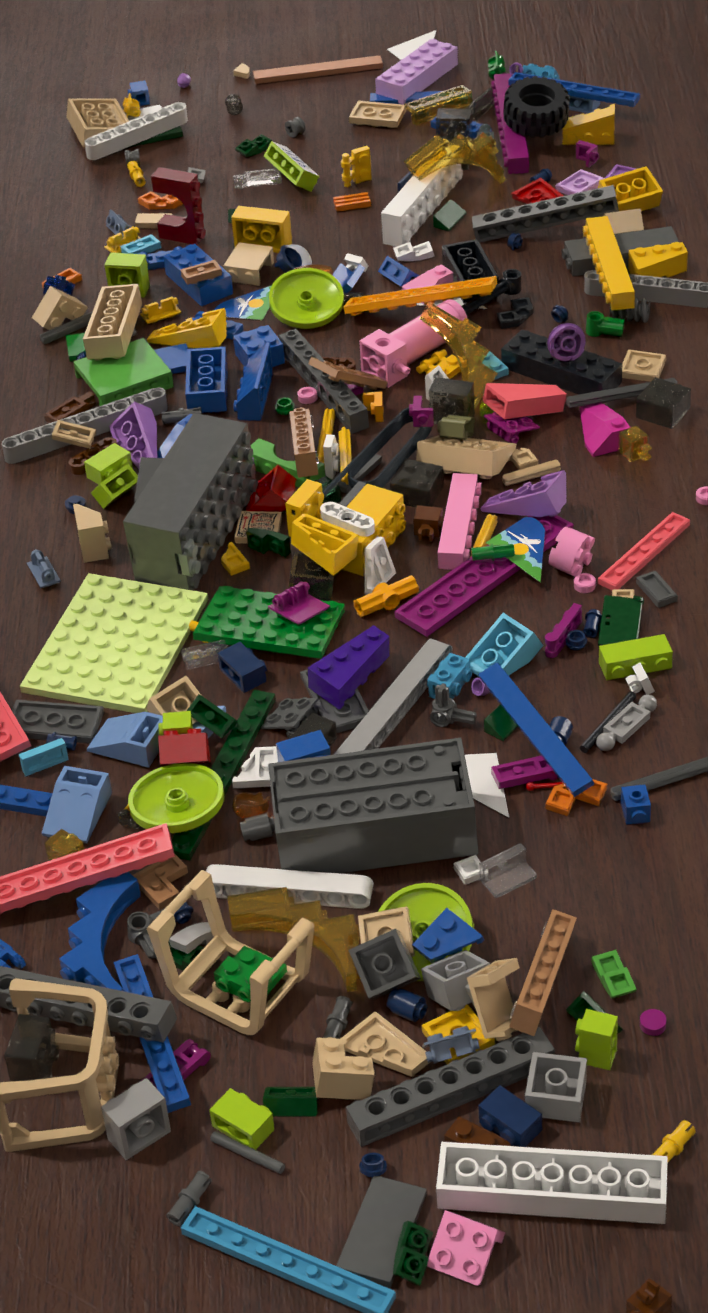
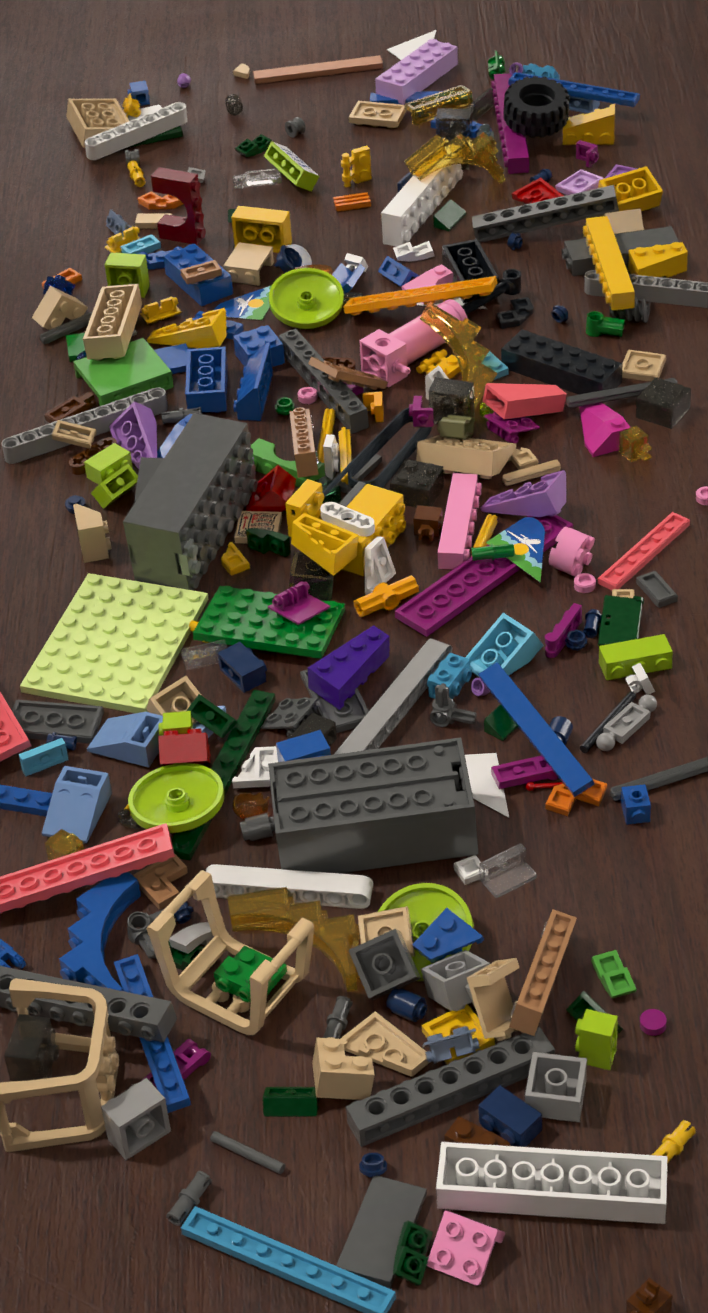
(42, 569): sand blue hinge -> none
(242, 1119): lime brick -> none
(566, 342): medium lavender cone -> none

